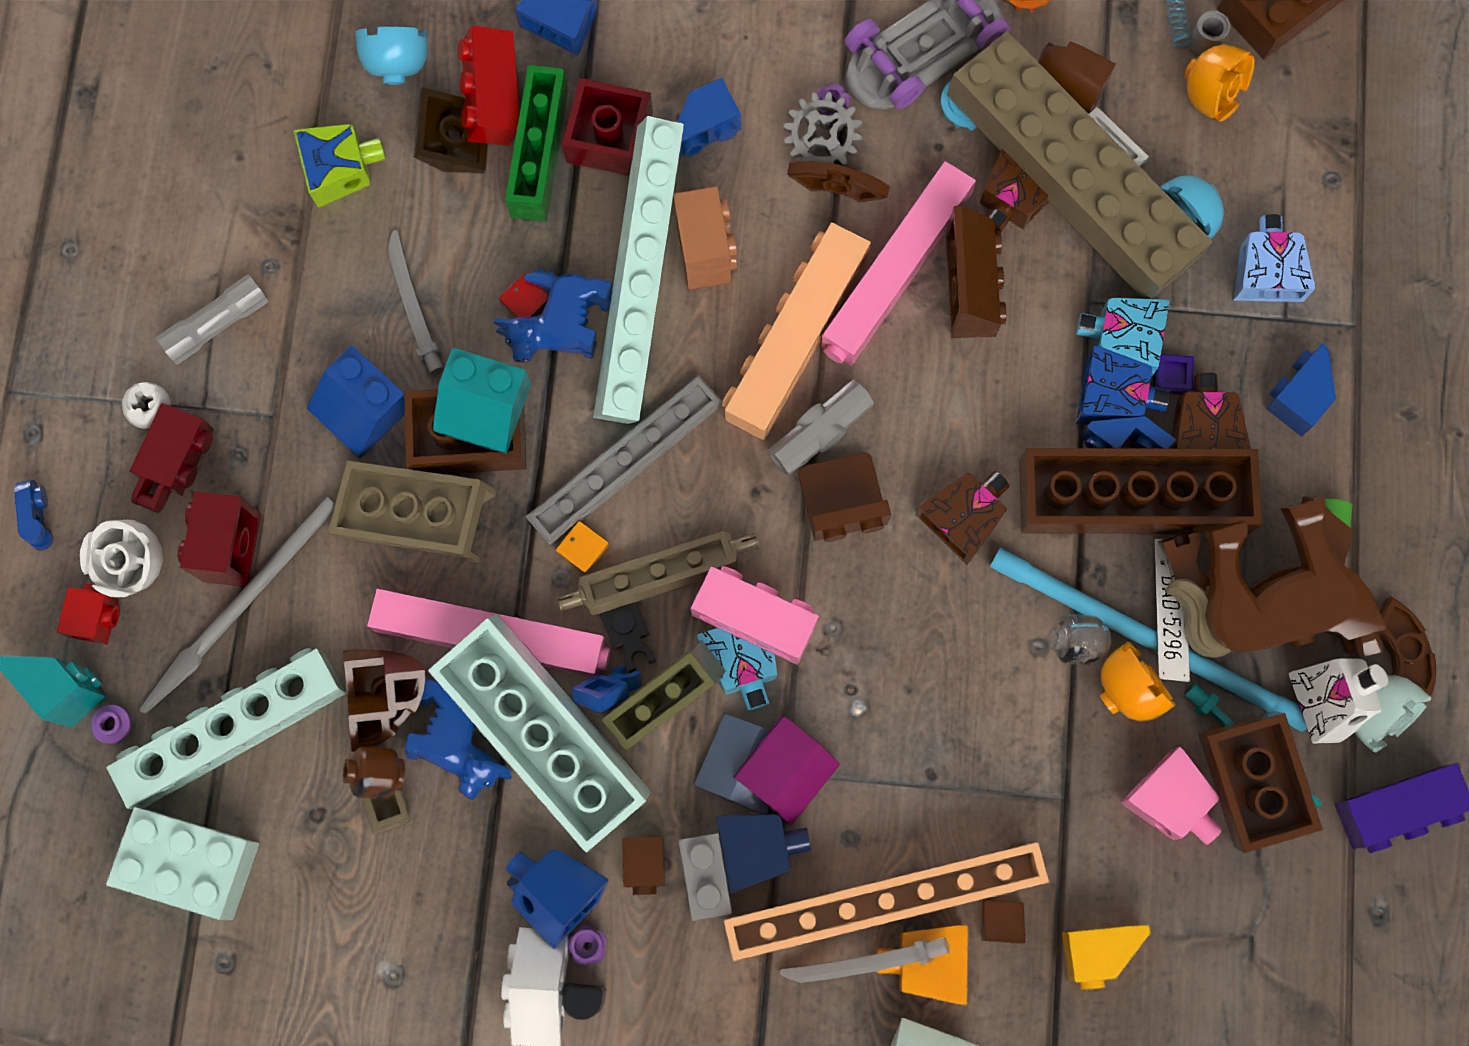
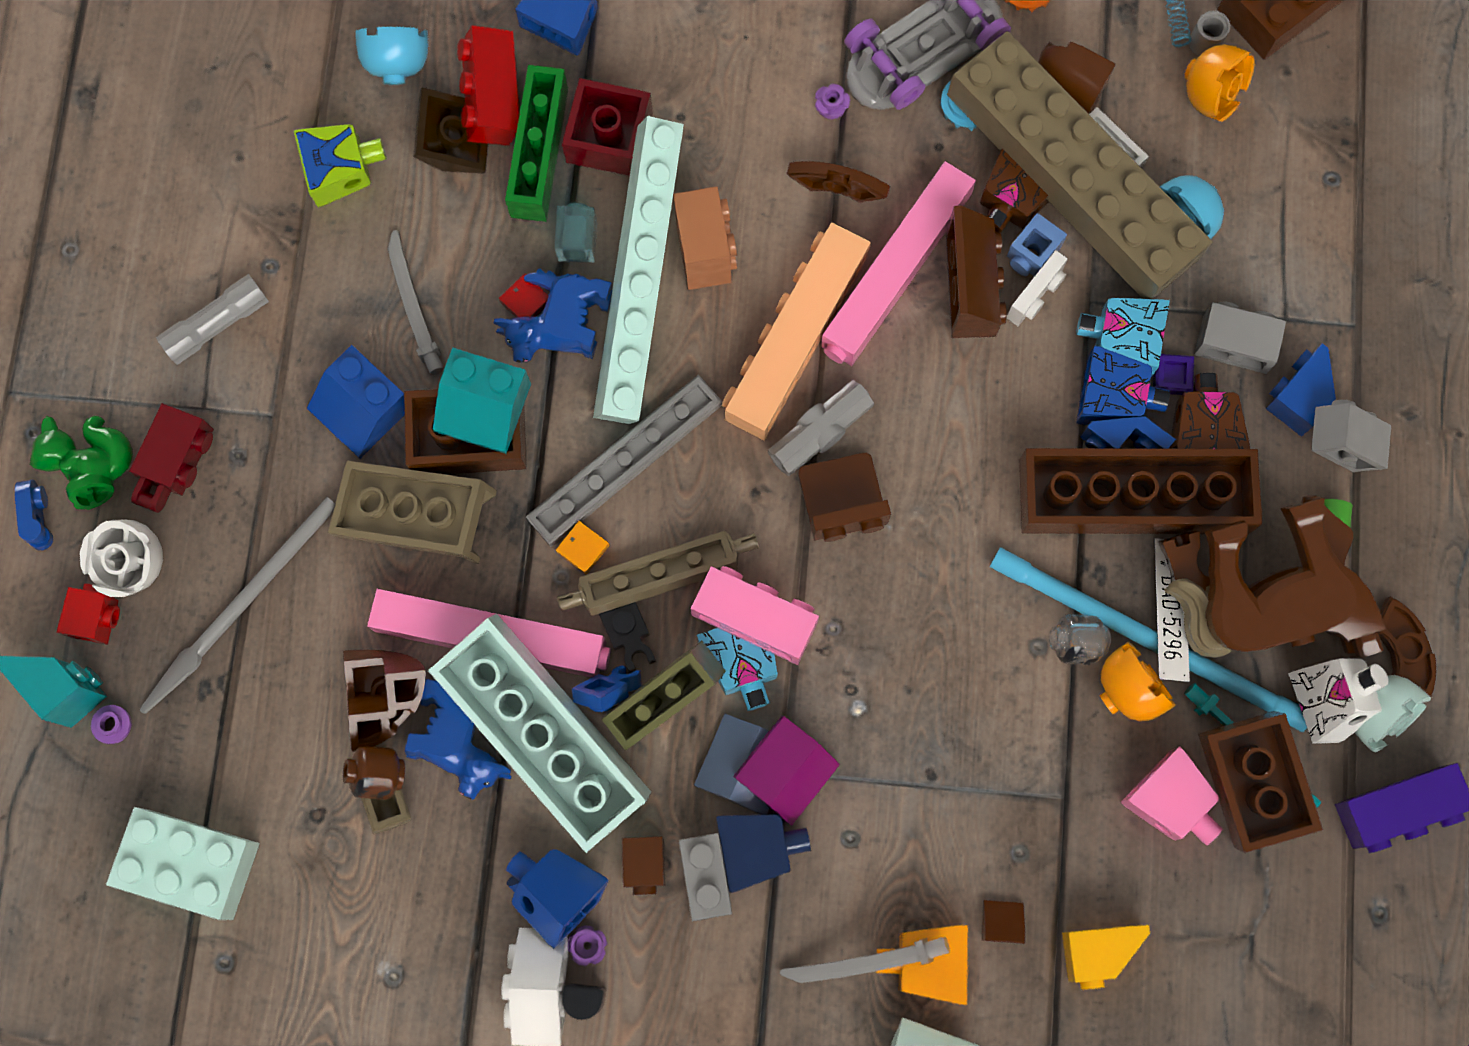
(87, 469): none -> green animal
(132, 770): light aqua brick -> none
(134, 403): white piece -> none
(219, 539): dark red brick -> none
(575, 233): none -> clear light blue brick
(708, 117): blue slope -> none
(813, 119): light grey gear -> none
(885, 901): light nougat brick -> none
(965, 513): reddish brown torso -> none
(1030, 300): none -> white plate
(1040, 236): none -> medium blue brick
(1240, 337): none -> light grey brick
(1273, 265): light blue torso -> none
(1351, 436): none -> light grey brick

